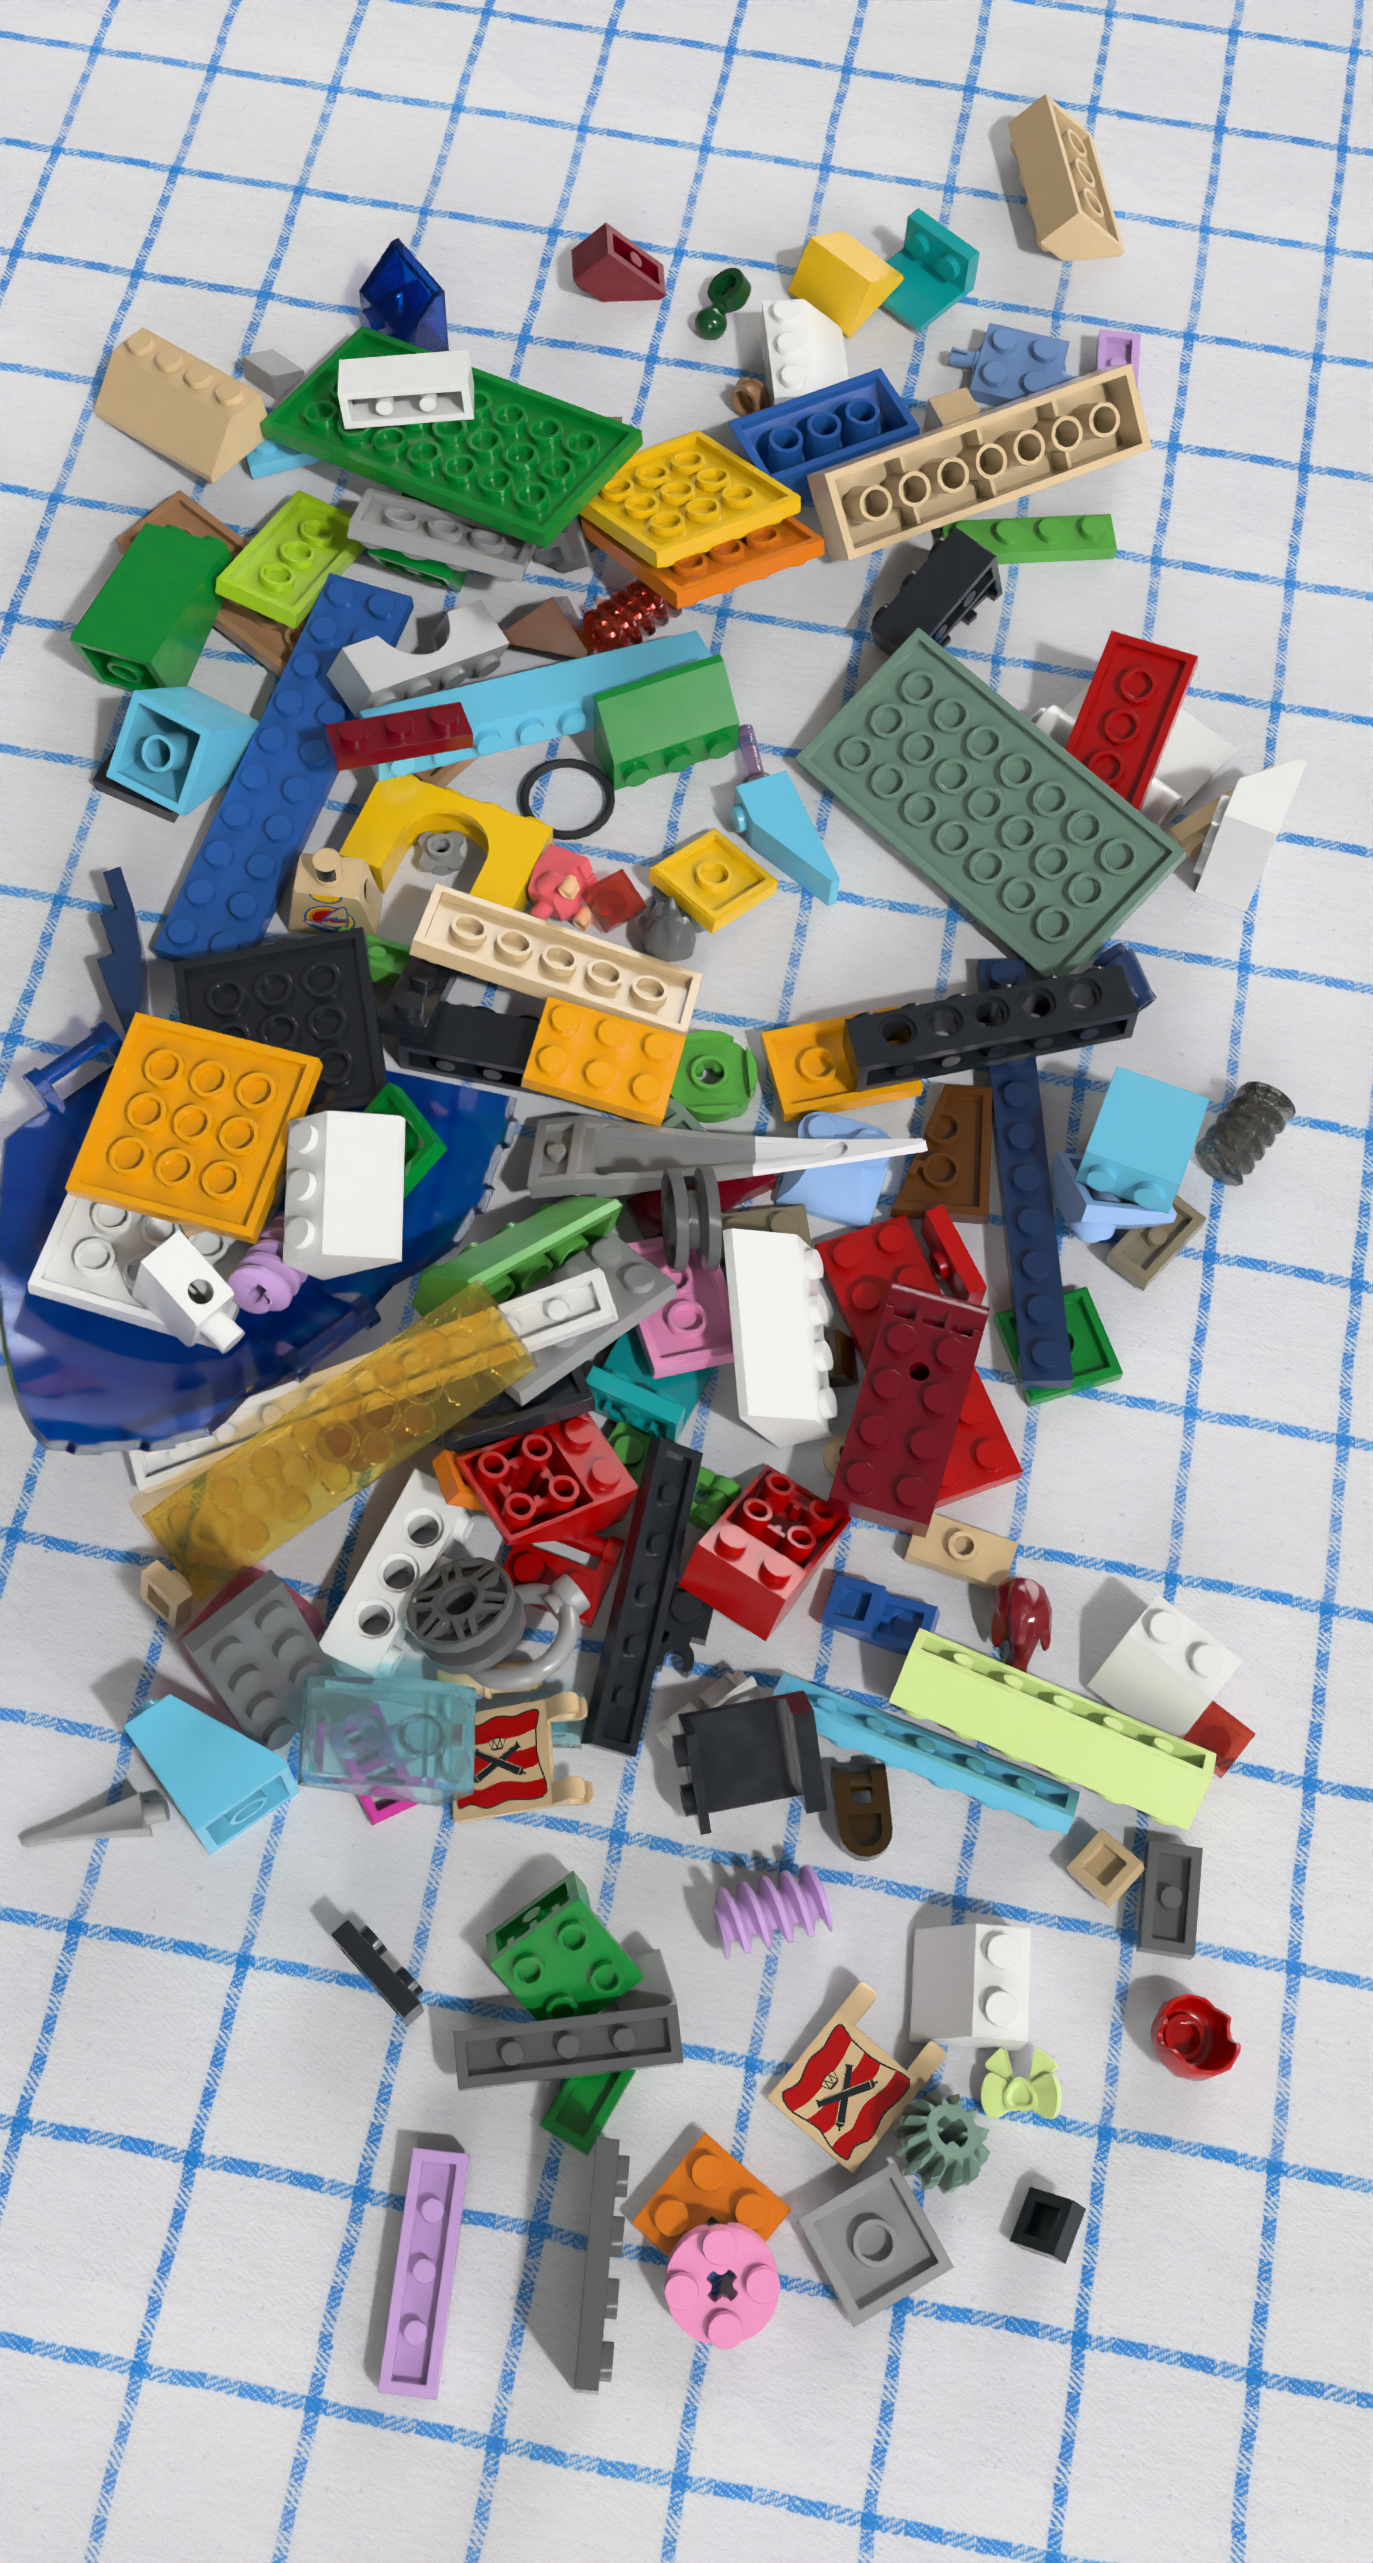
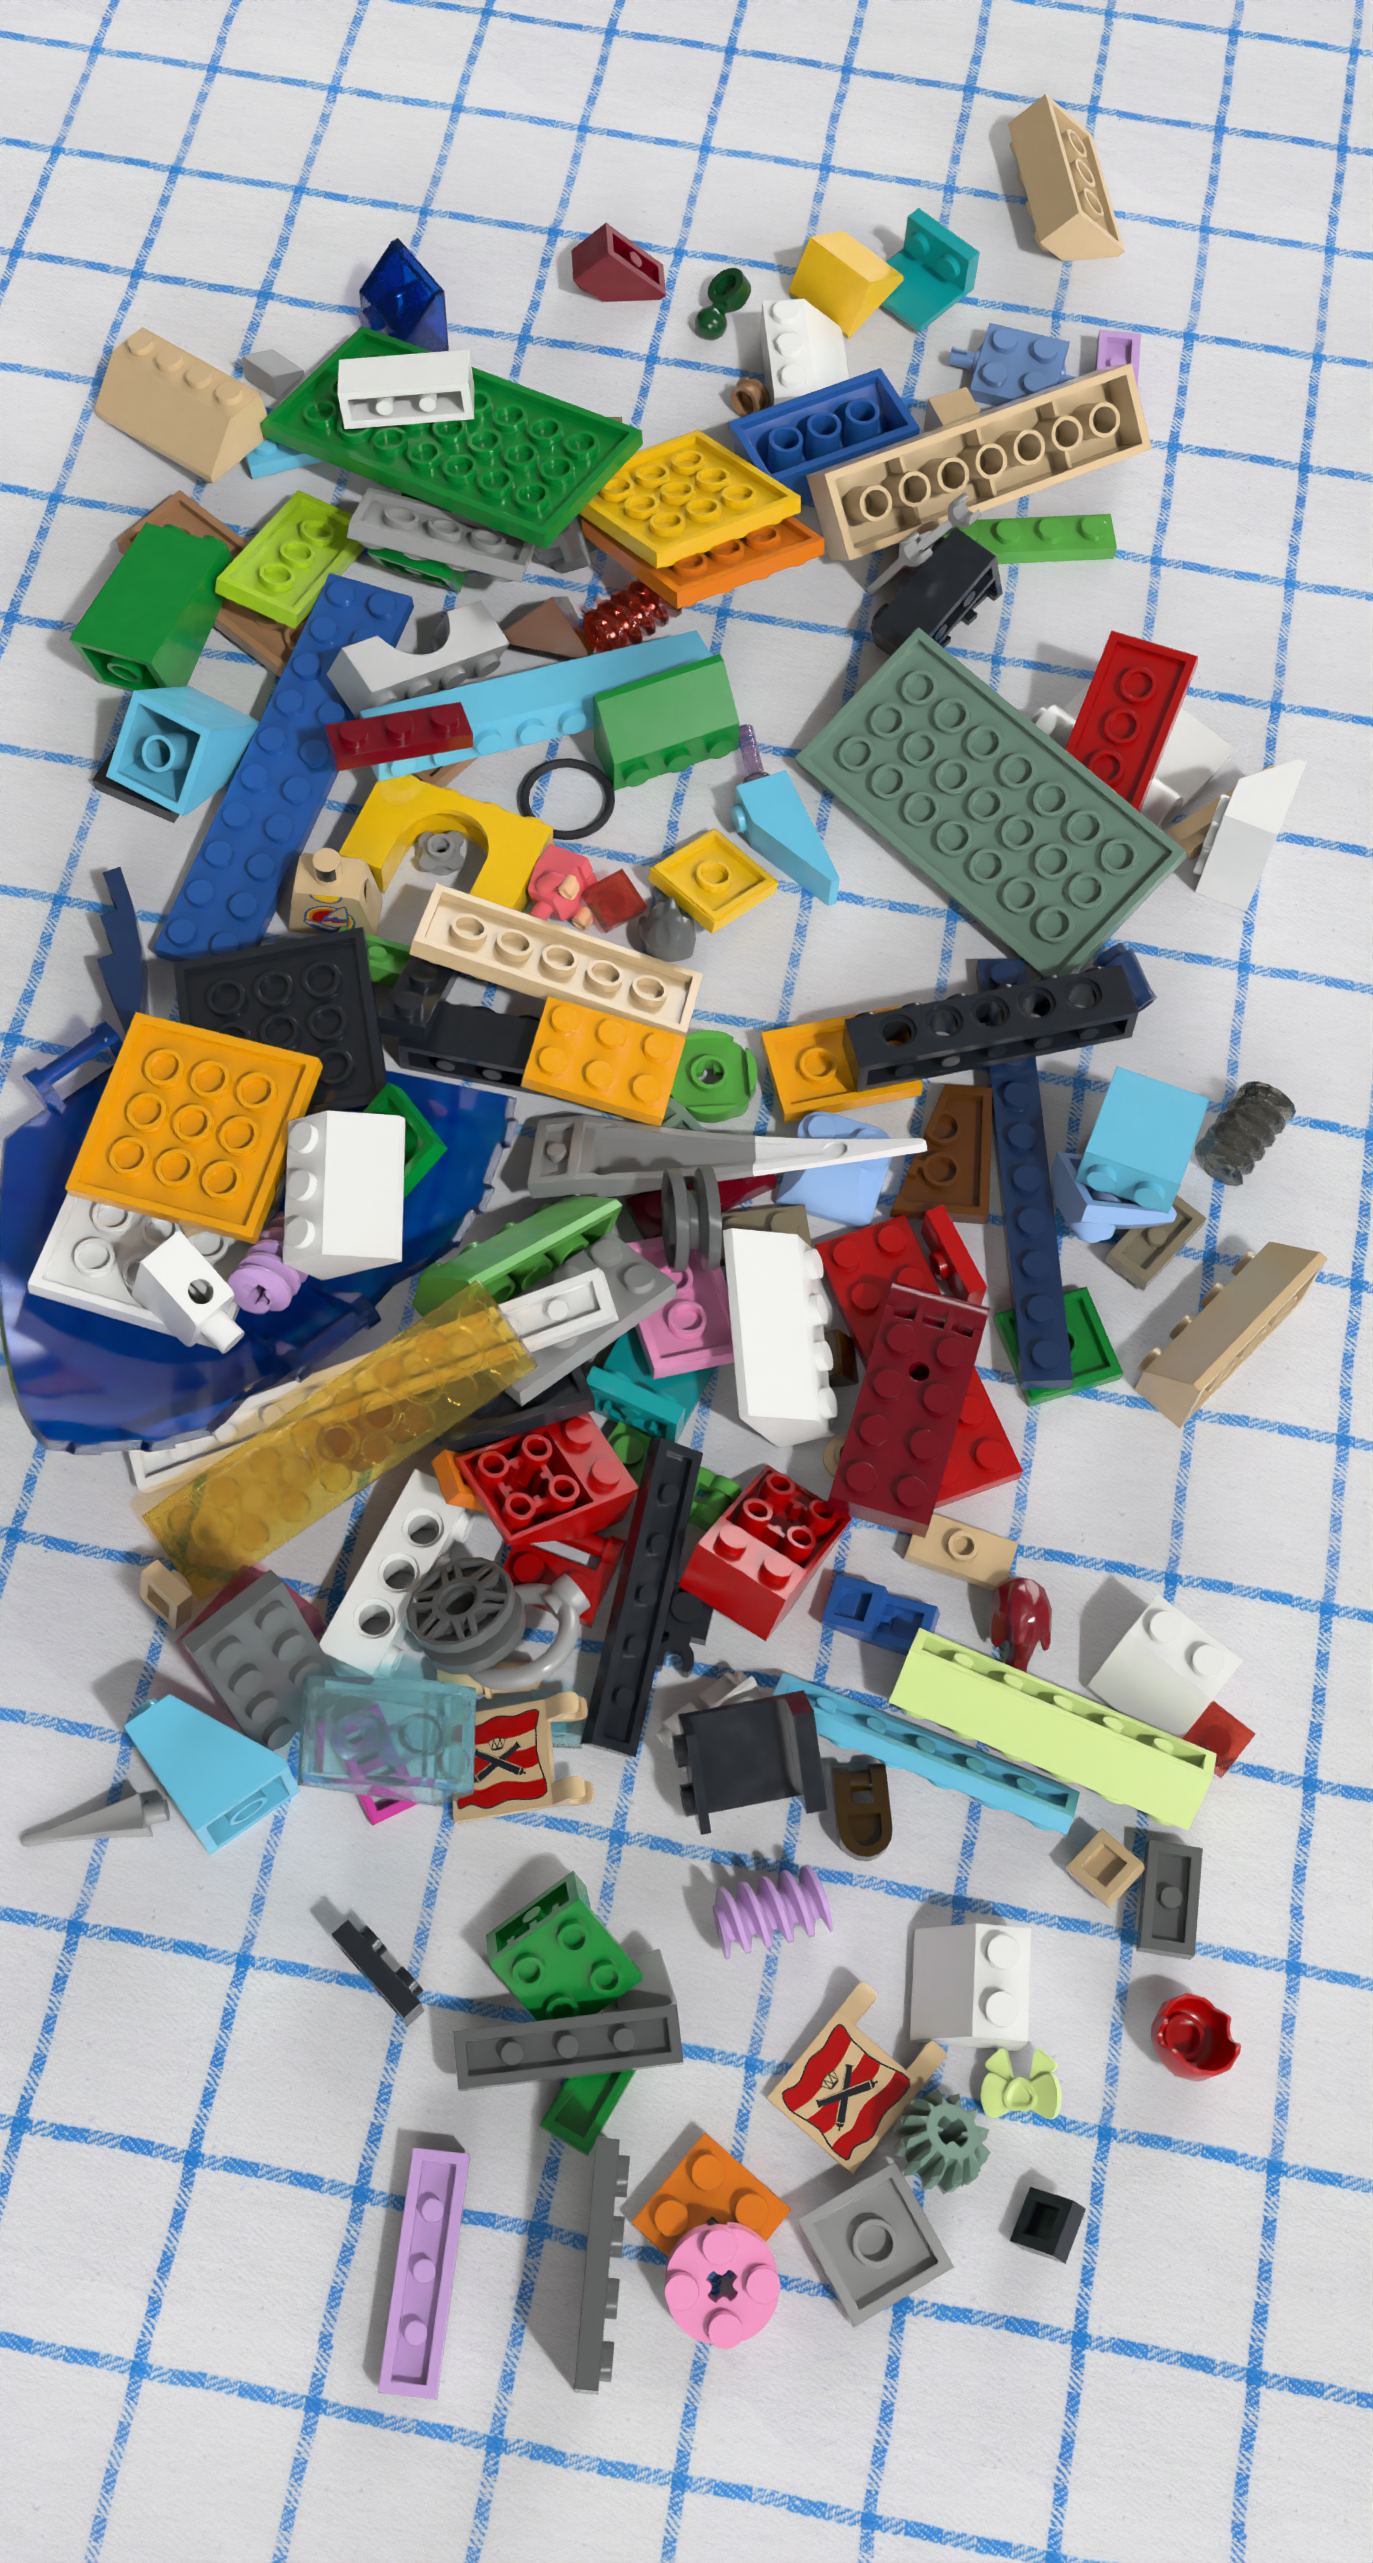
(915, 553): none -> light grey flag
(1227, 1329): none -> tan slope

